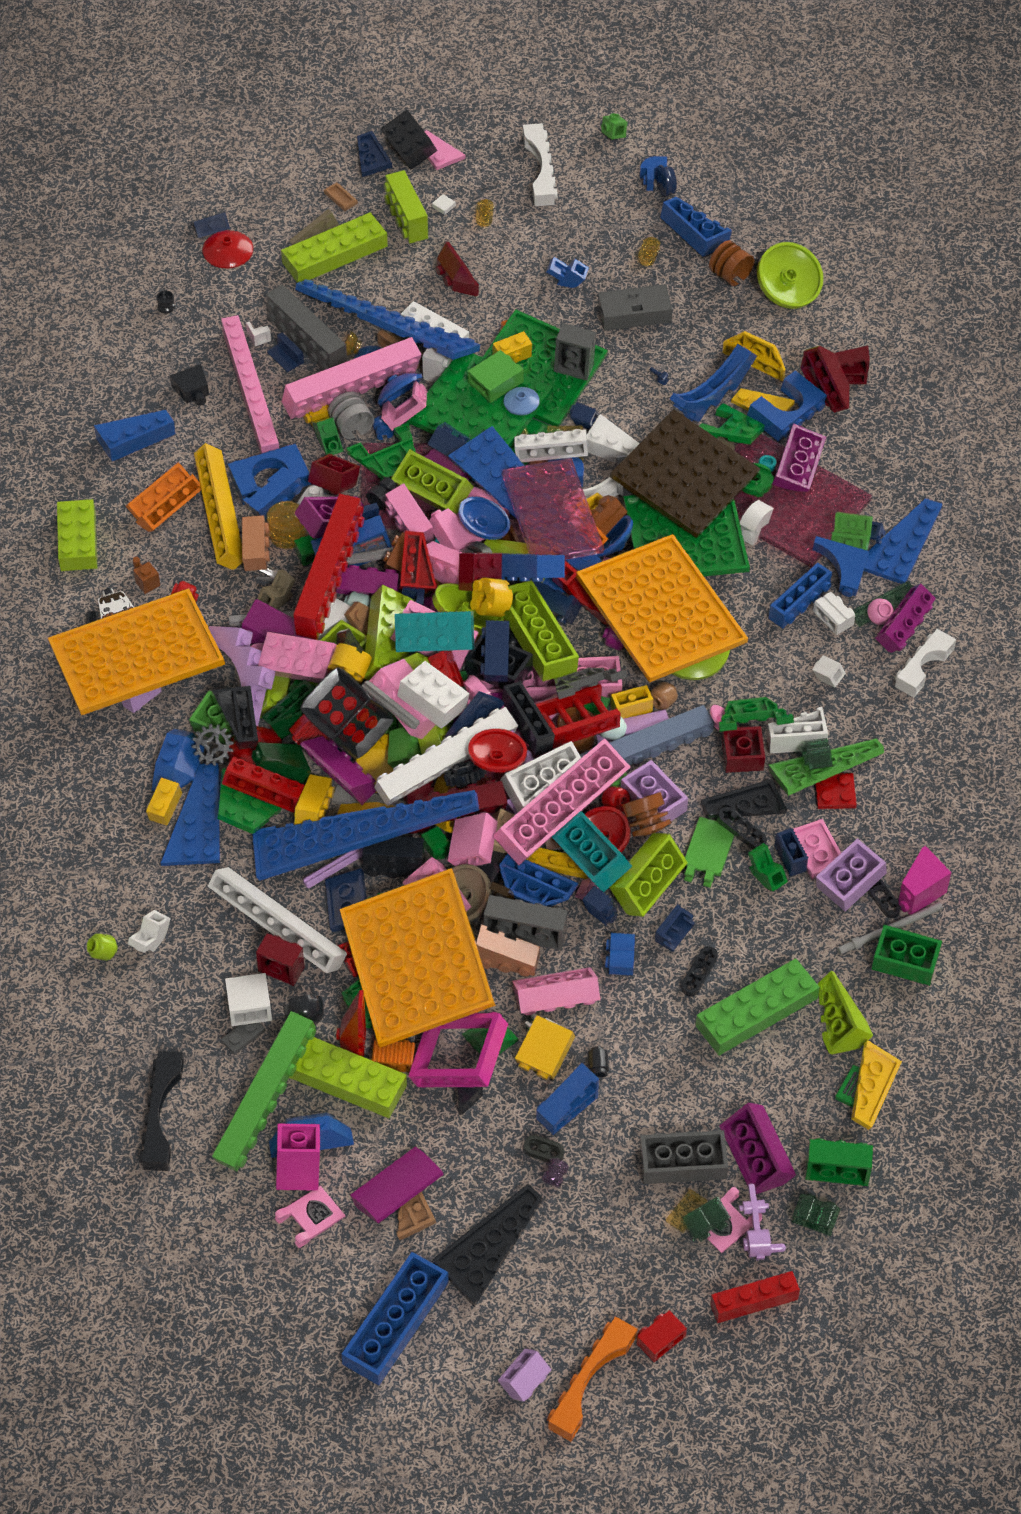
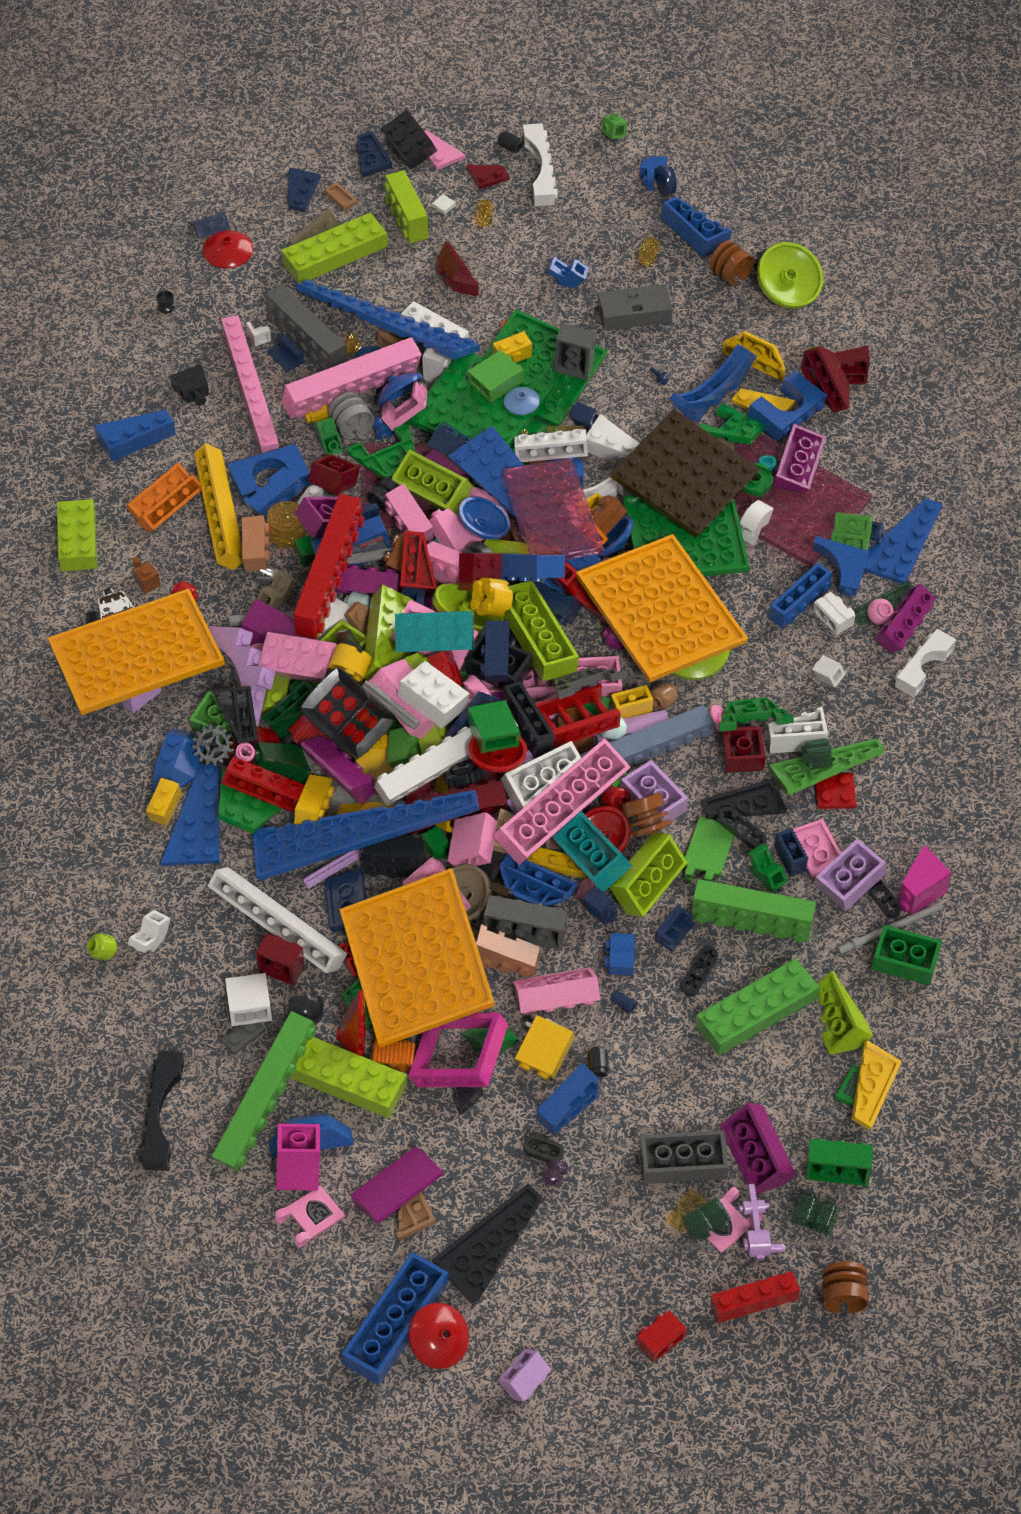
(245, 749): none -> bright pink cone
(301, 188): none -> dark blue wing
(427, 1337): none -> red dish
(487, 174): none -> dark red wing
(493, 726): none -> green brick
(510, 141): none -> black brick
(614, 1343): orange arch -> none
(623, 1001): none -> dark blue pin
(753, 910): none -> bright green brick
(845, 1284): none -> dark orange wheel

